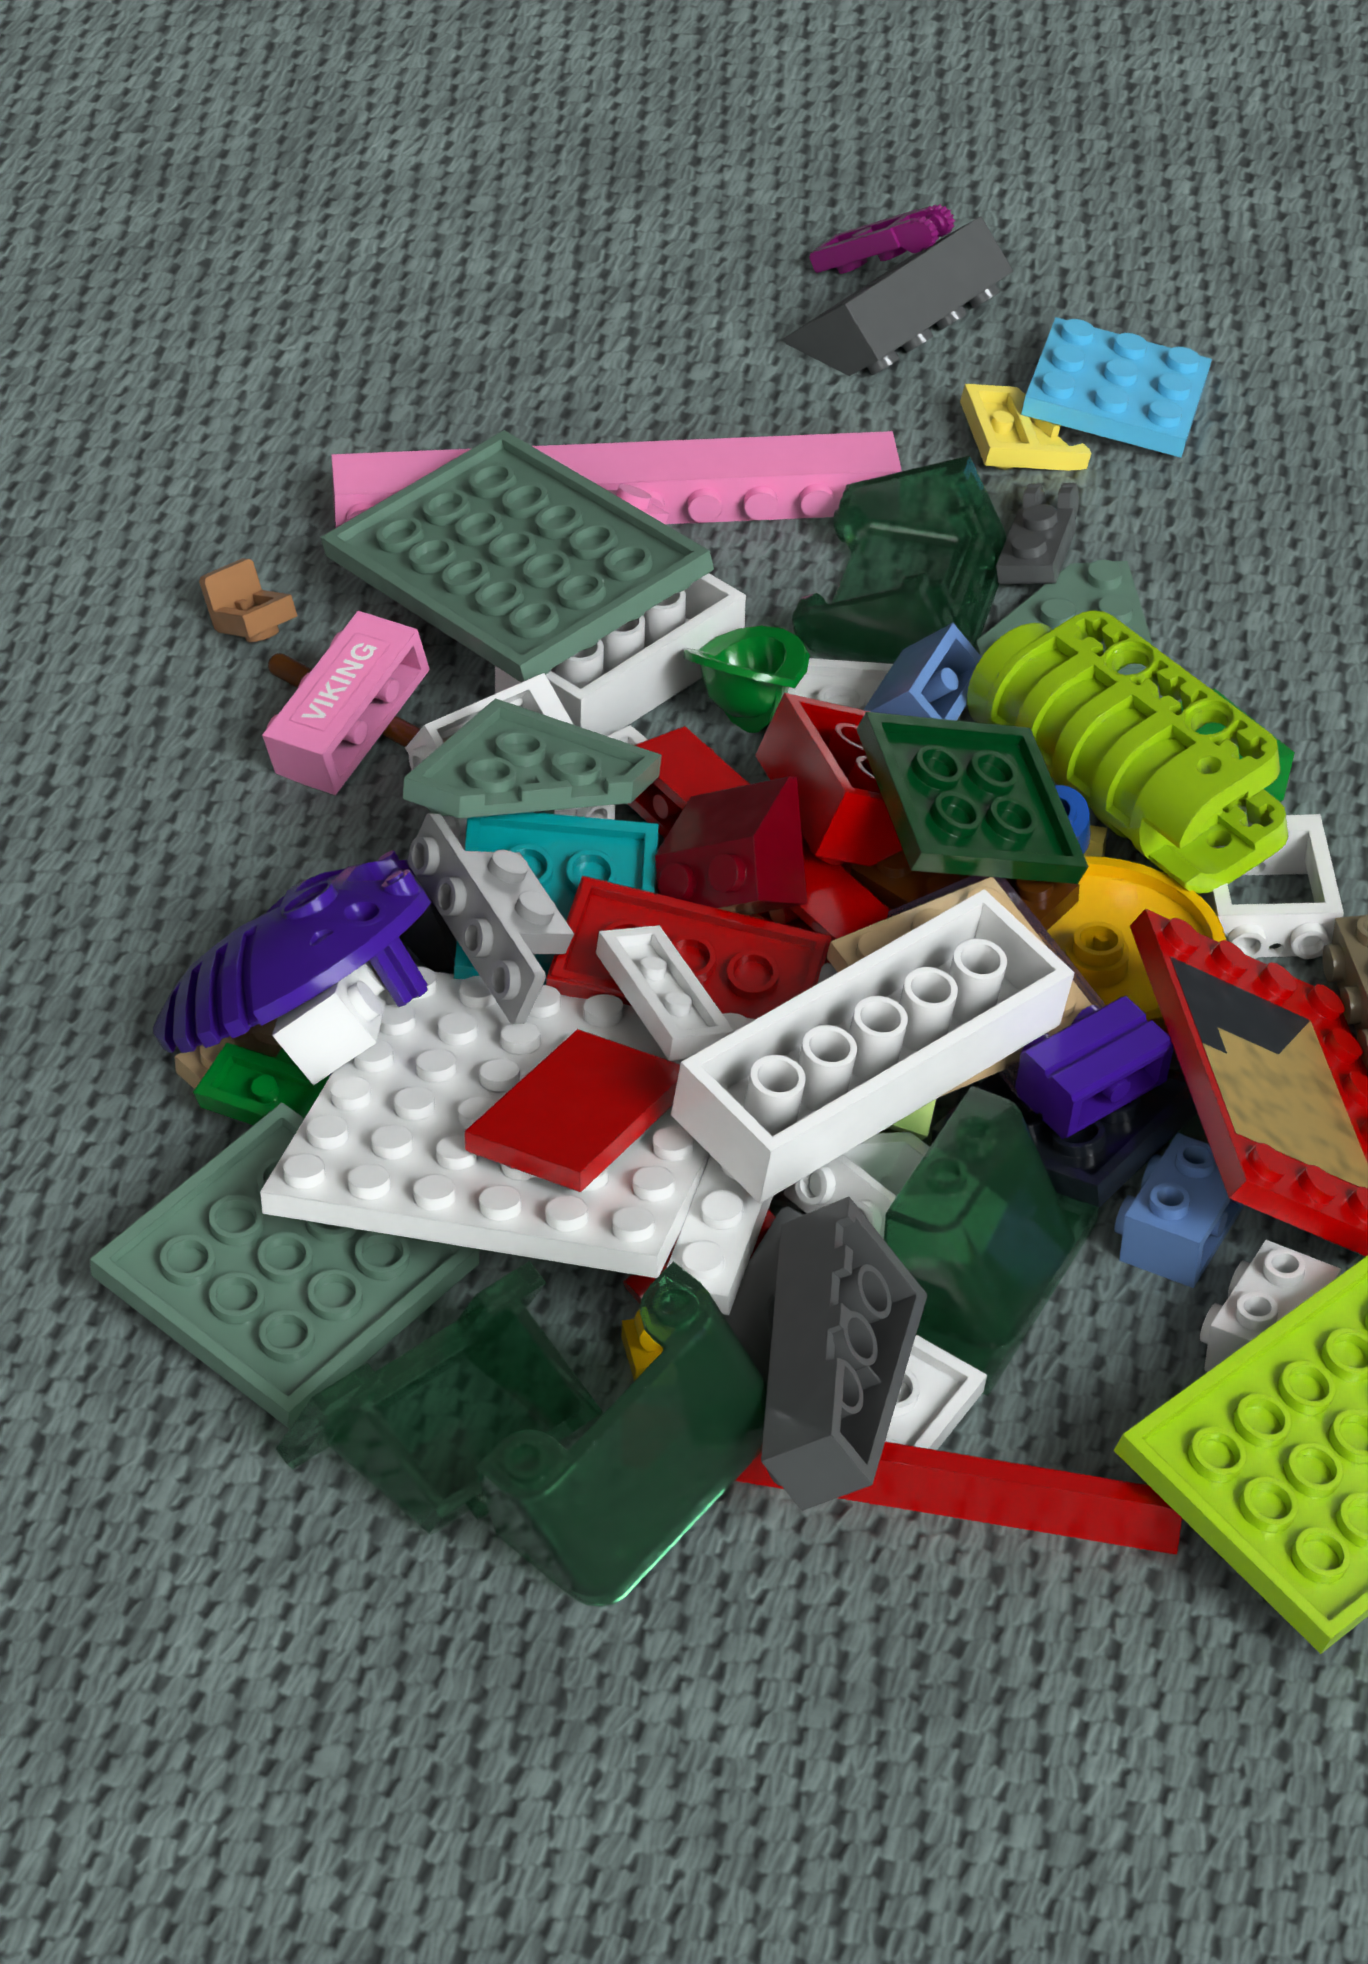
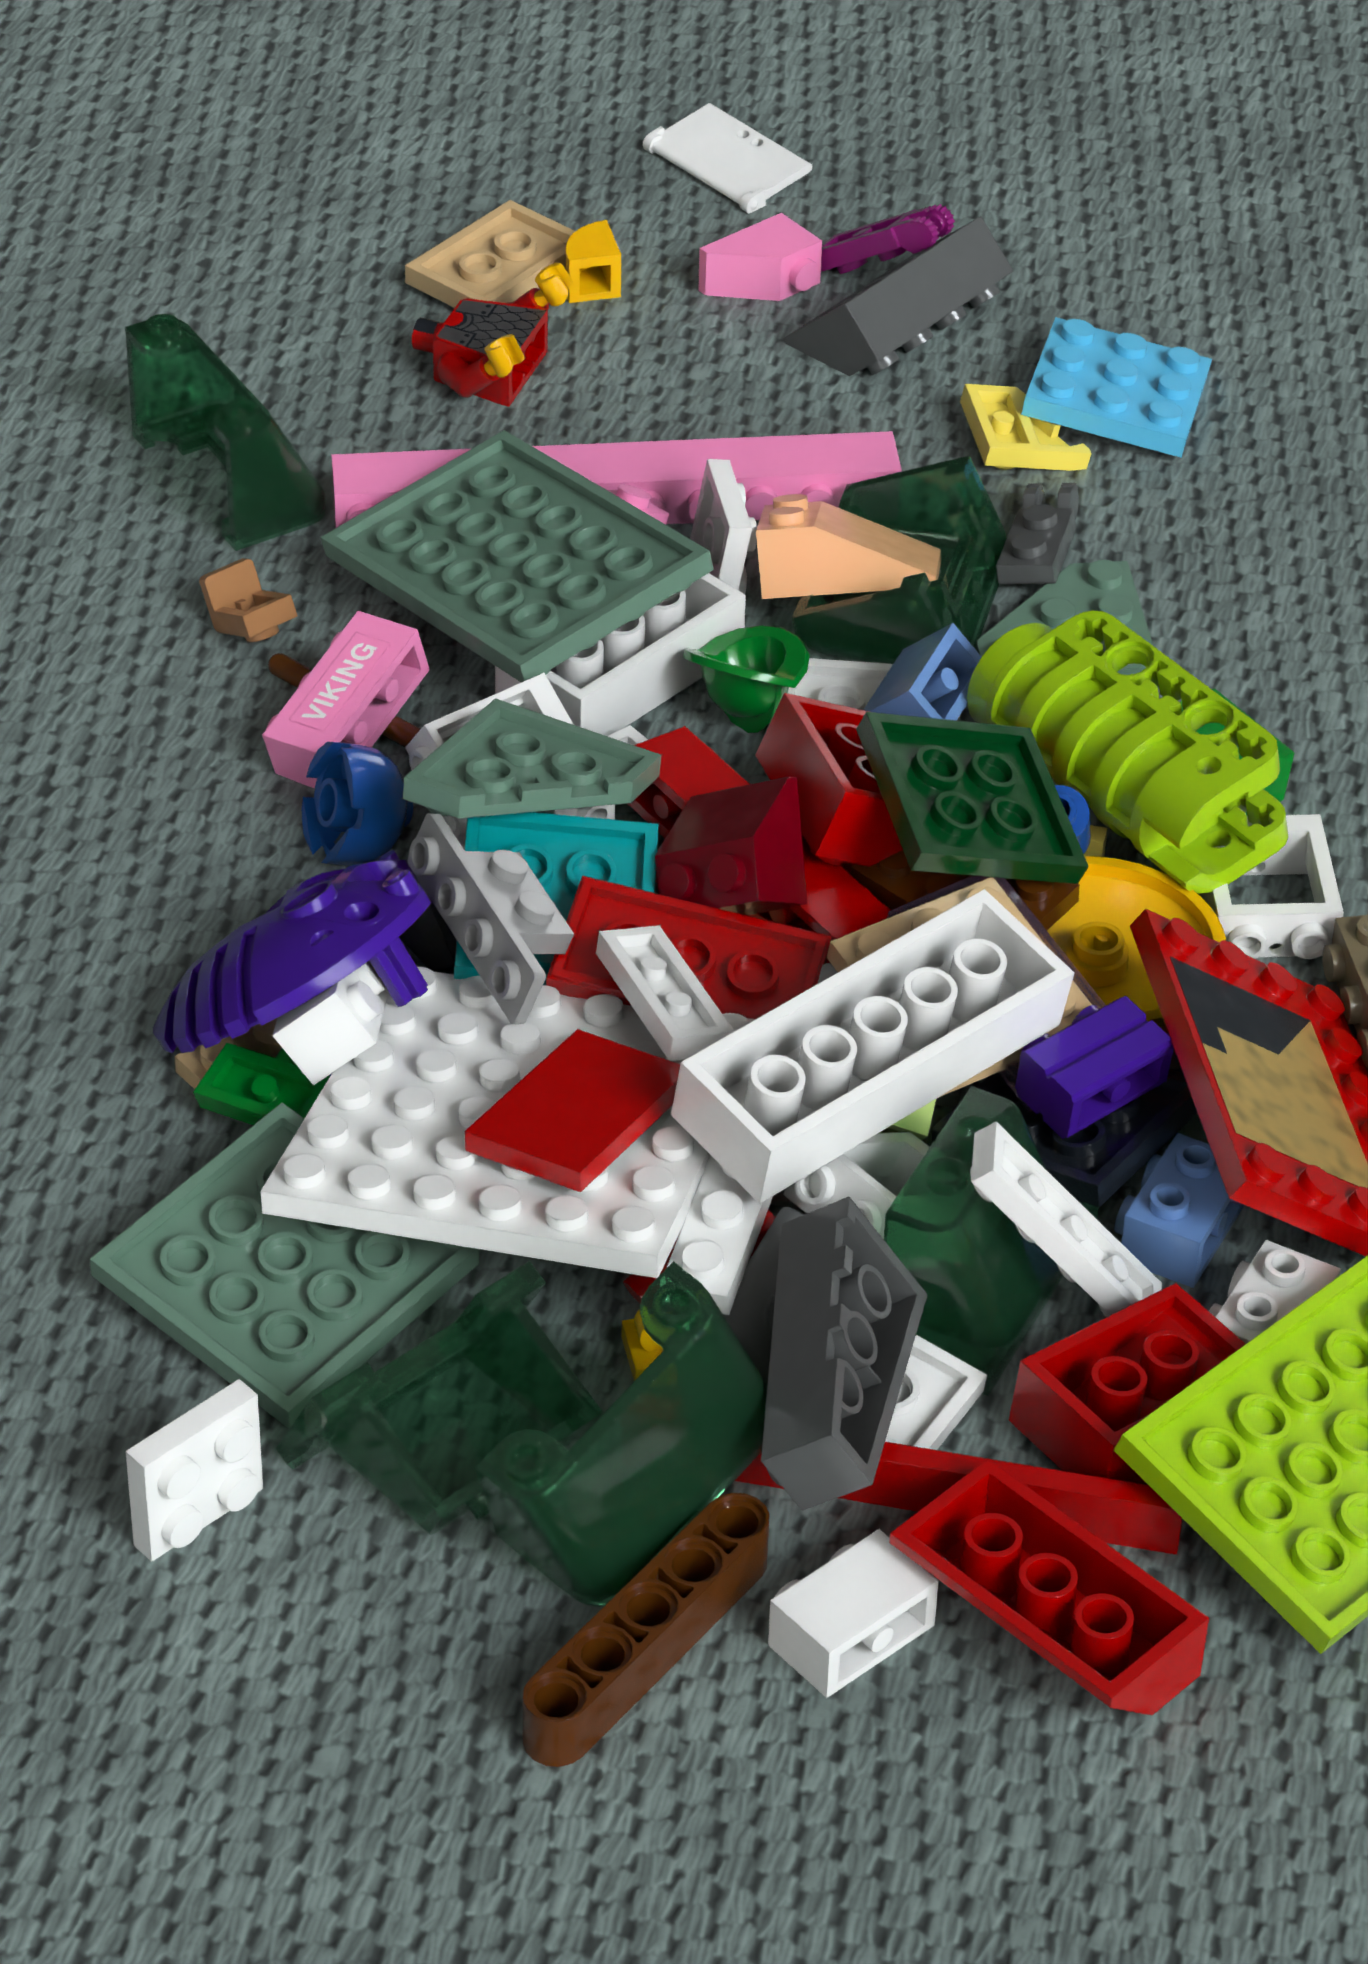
(195, 1470): none -> white plate
(197, 402): none -> clear green windscreen
(358, 795): none -> blue cylinder
(491, 257): none -> tan plate
(493, 345): none -> torso
(593, 263): none -> yellow brick
(645, 1629): none -> reddish brown beam
(724, 524): none -> white plate
(728, 156): none -> white door
(761, 261): none -> bright pink slope
(831, 551): none -> light nougat slope
(851, 1612): none -> white brick
(1057, 1222): none -> white plate
(1058, 1589): none -> red slope
(1112, 1375): none -> red slope

